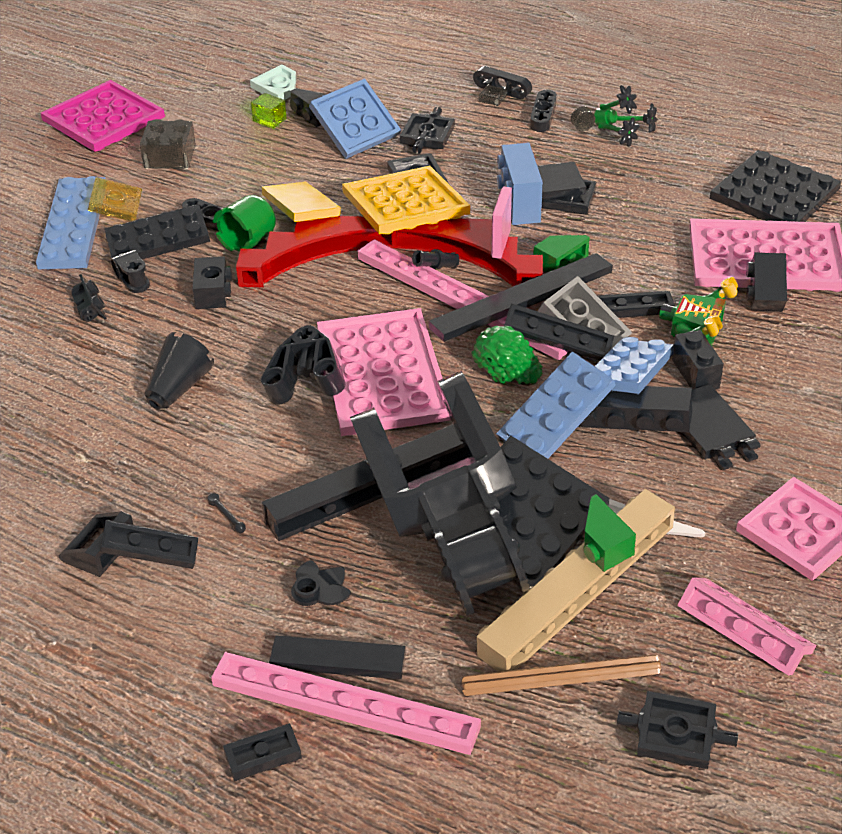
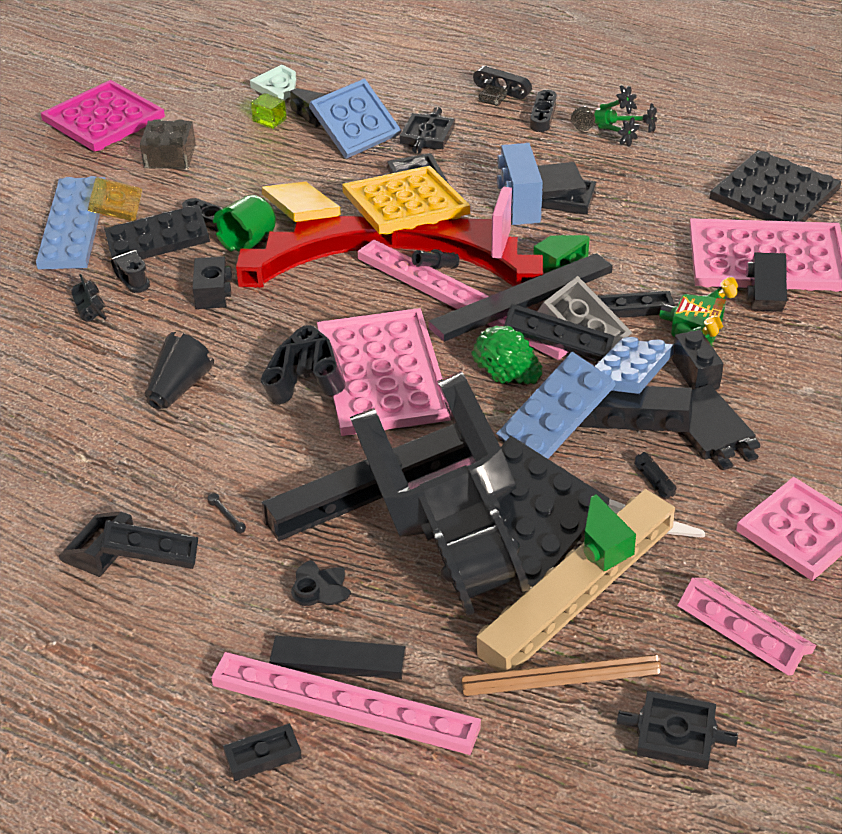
(655, 475): none -> black axle

